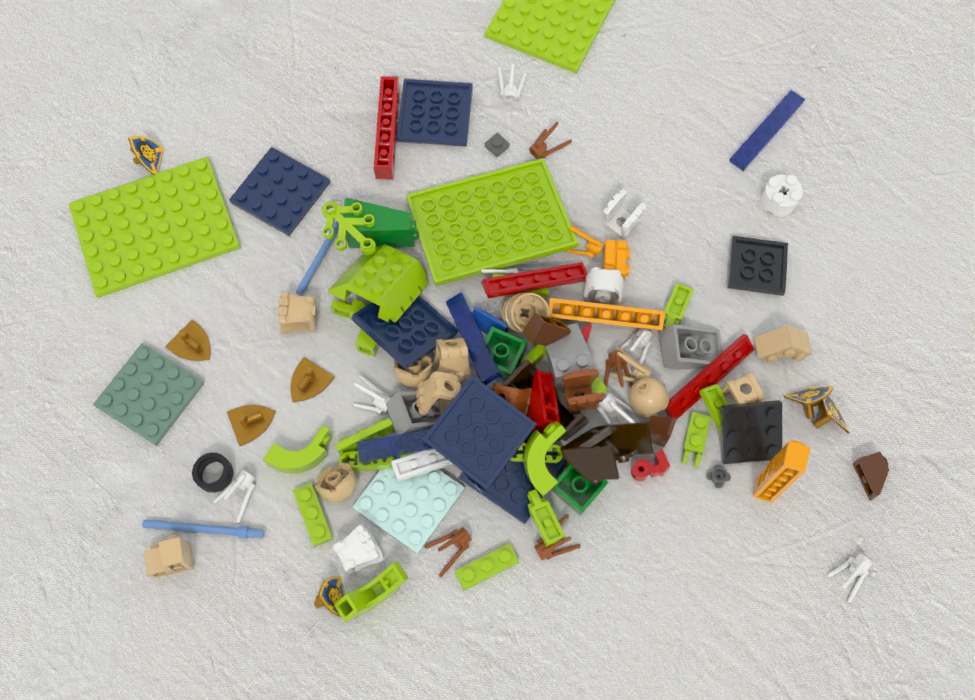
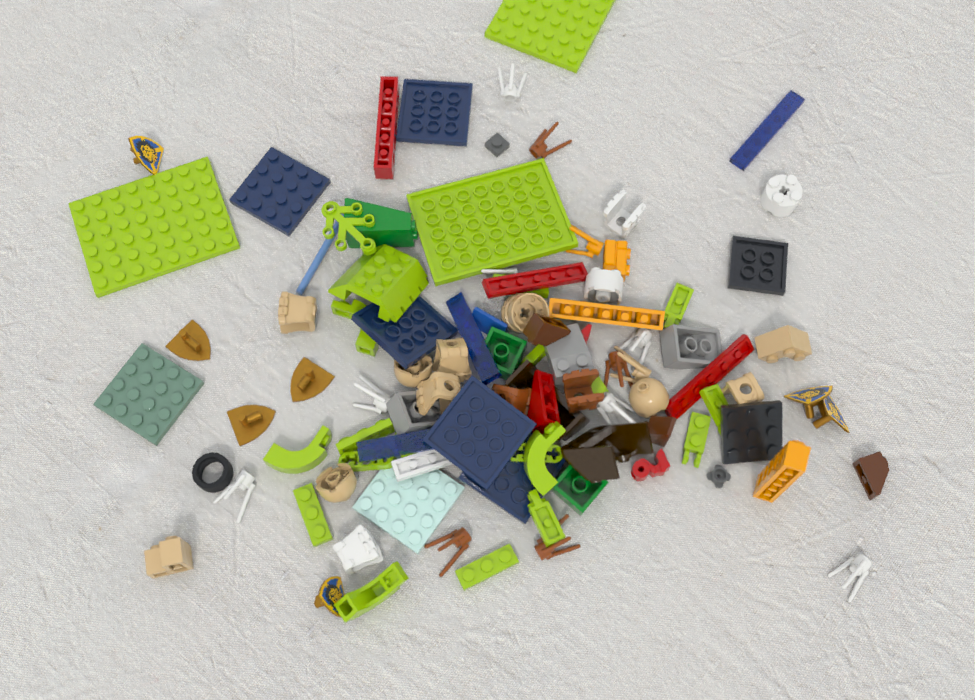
(241, 532): medium blue bar -> none

